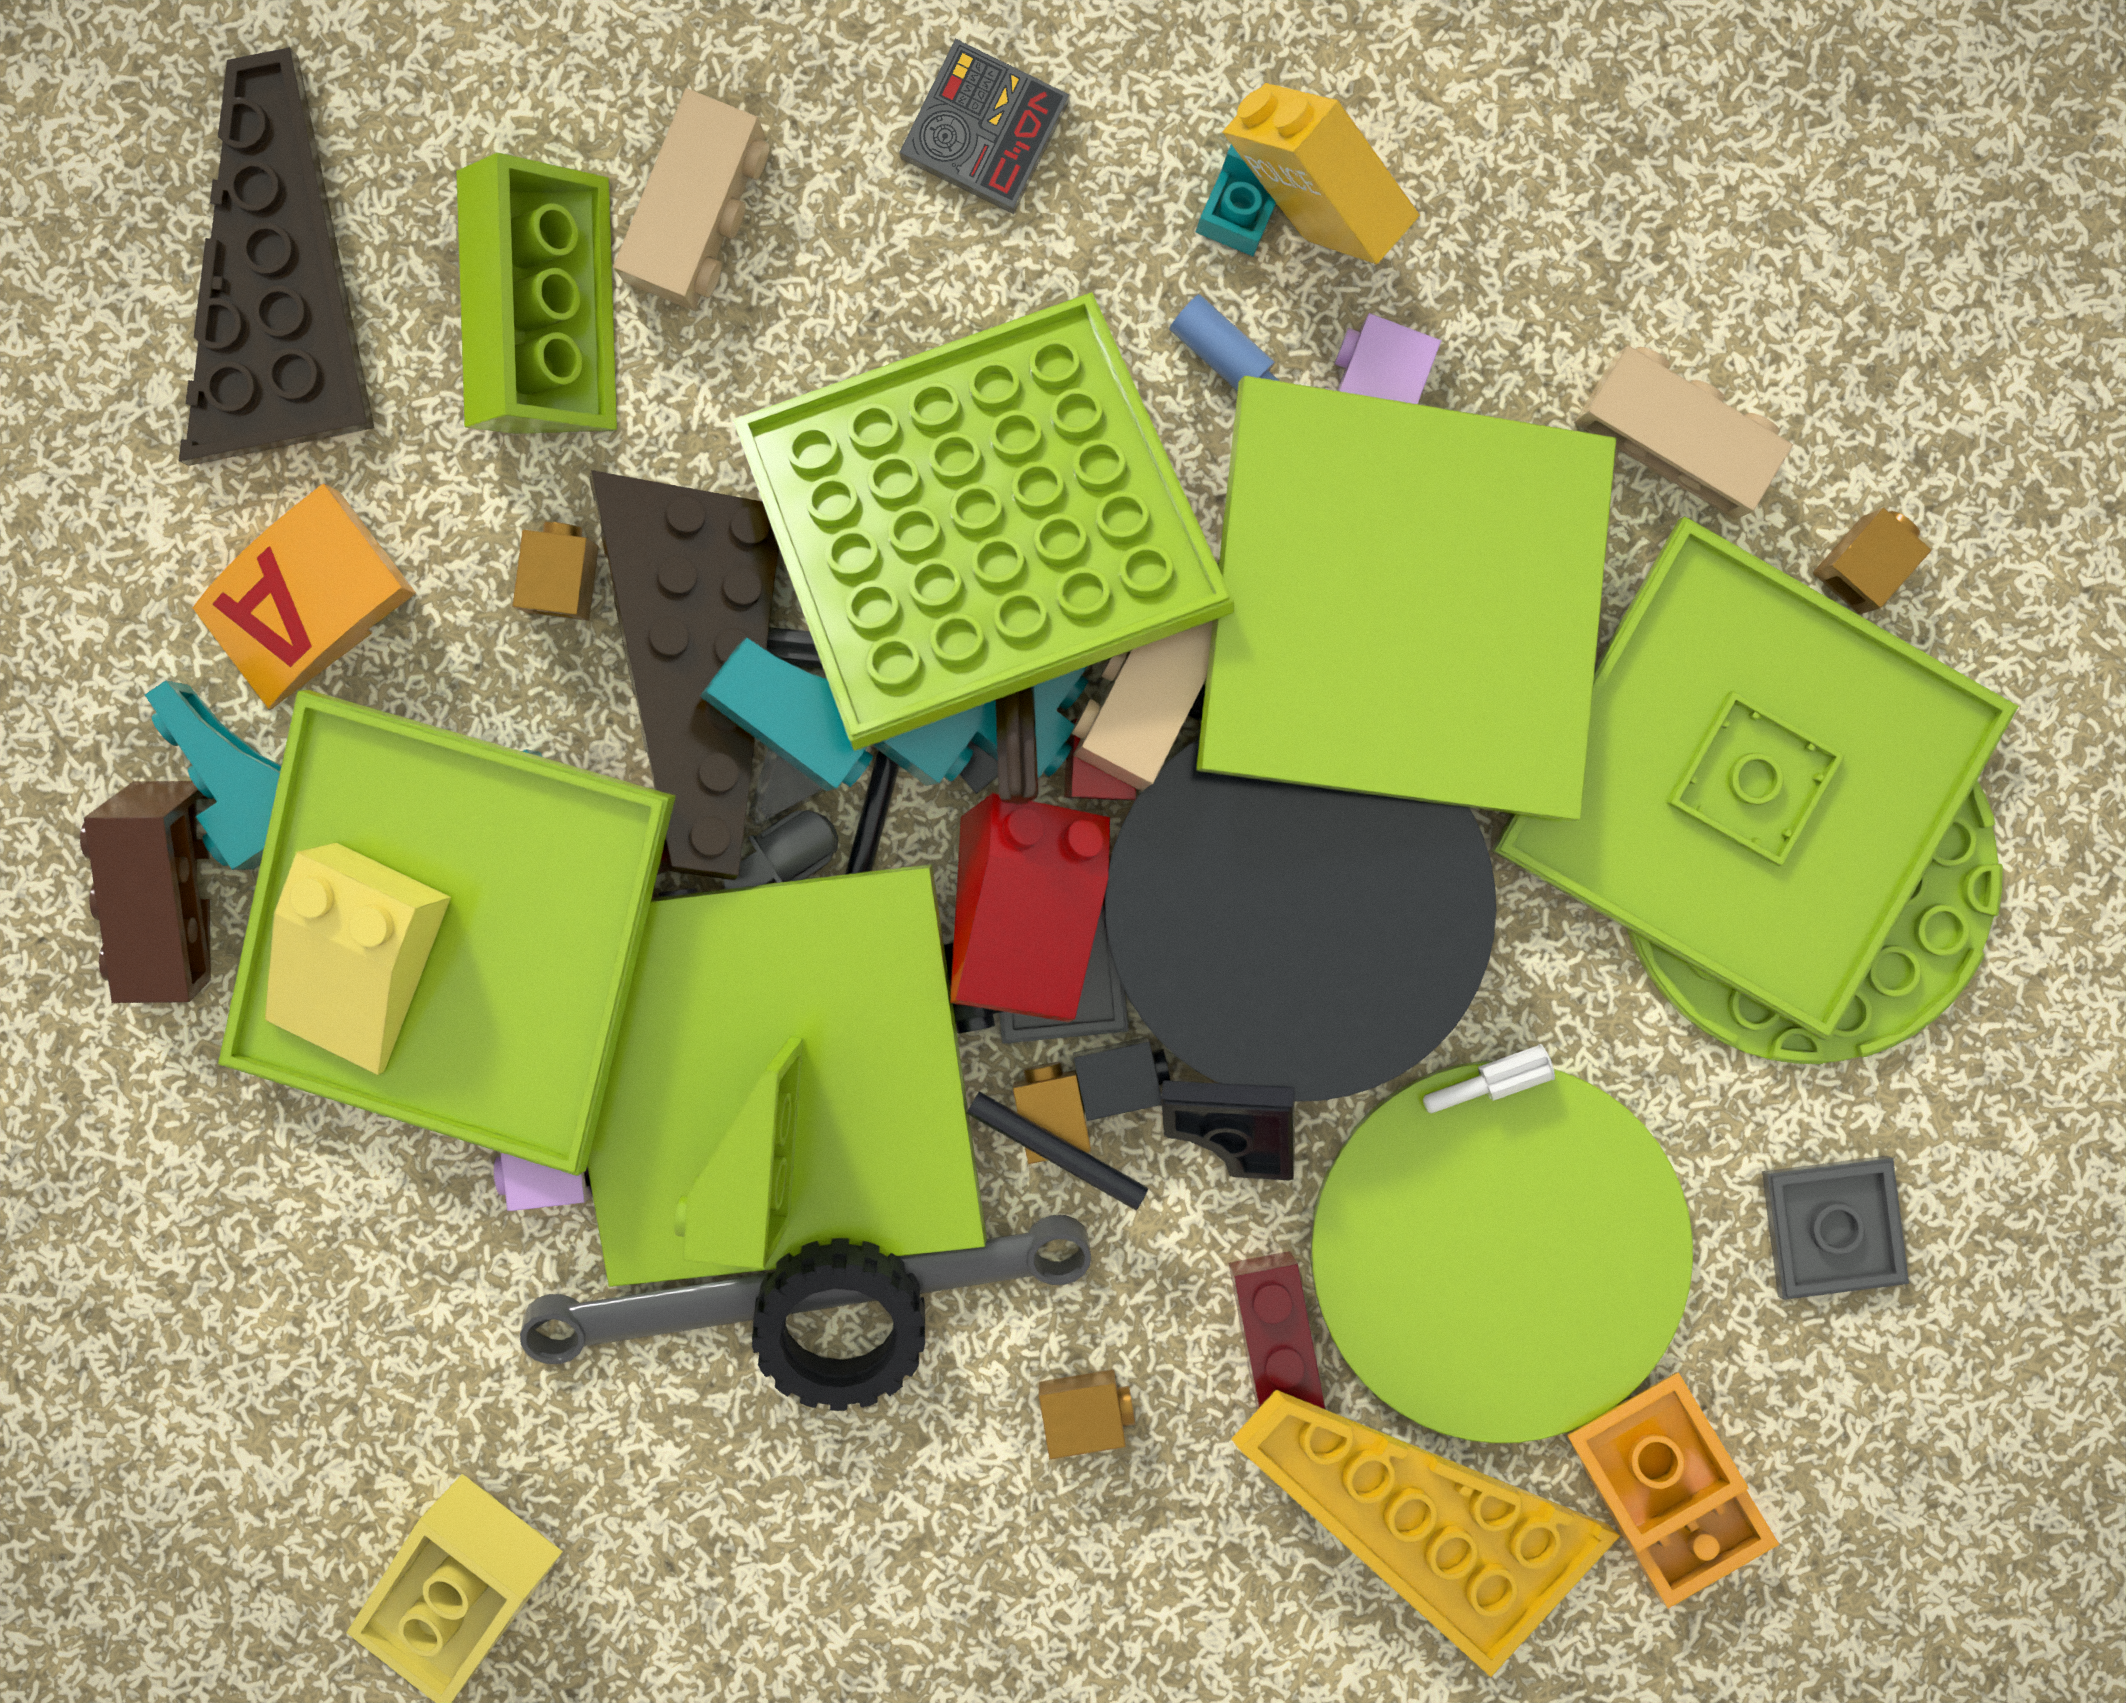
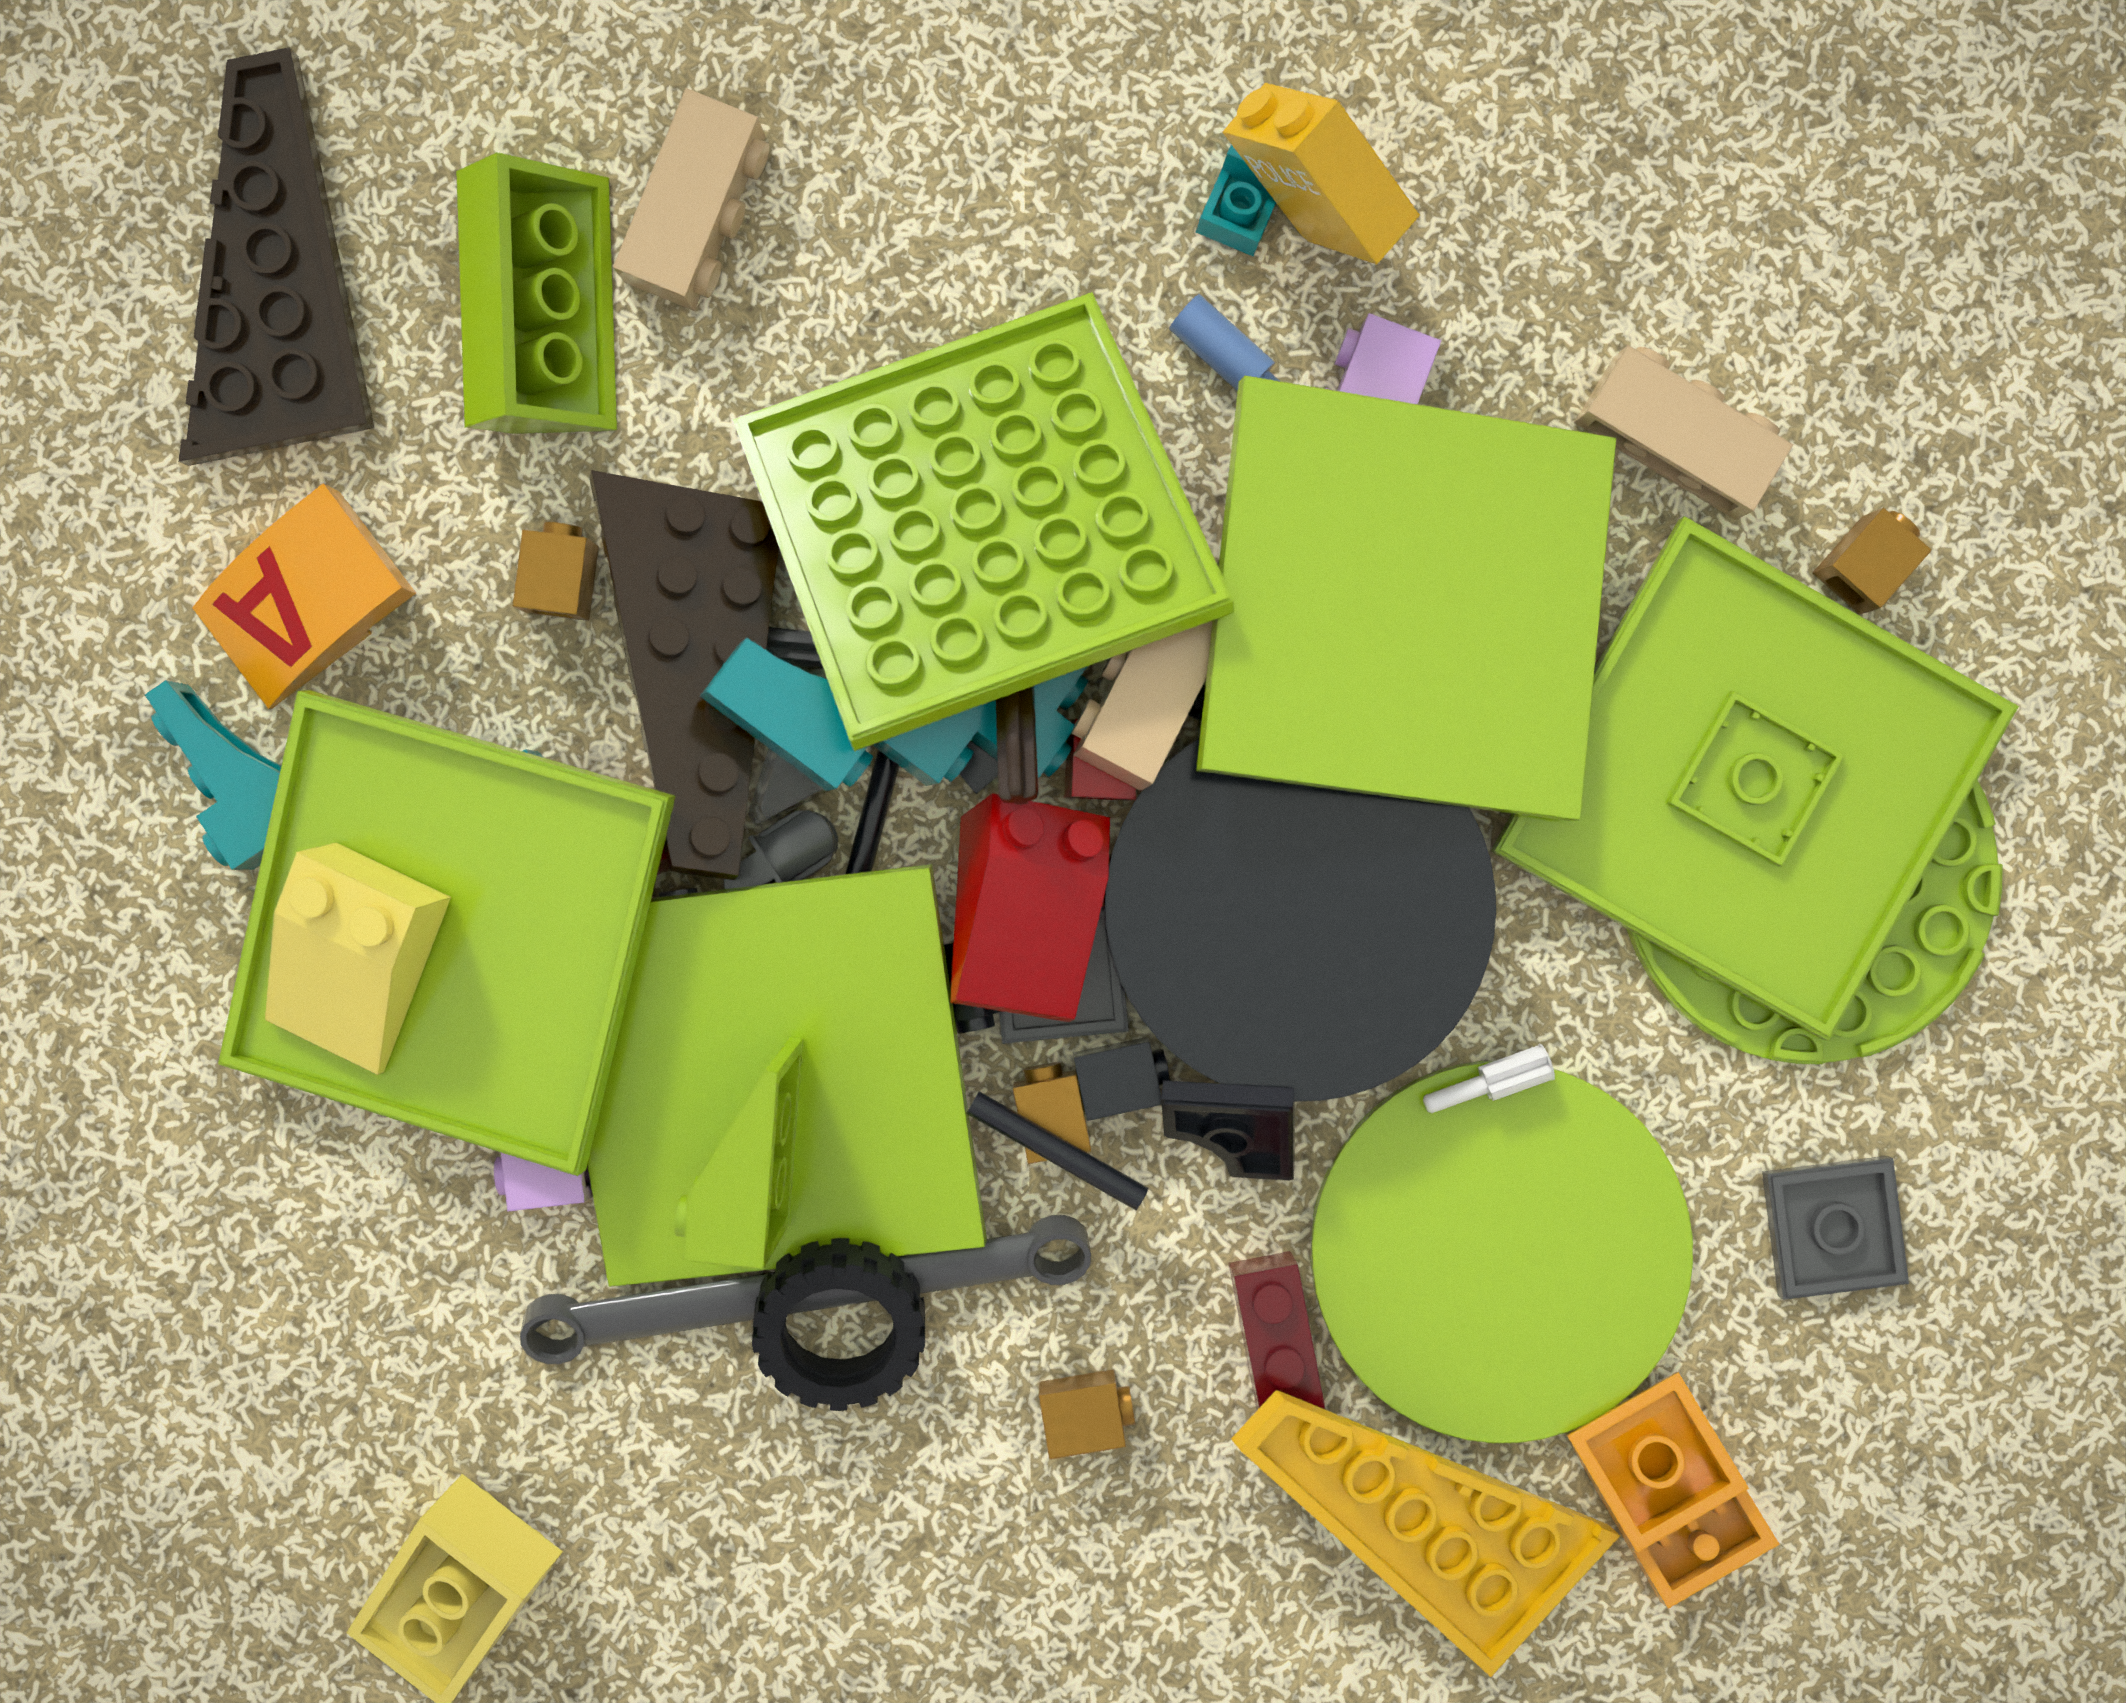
(148, 892): reddish brown wedge -> none
(984, 126): tile -> none

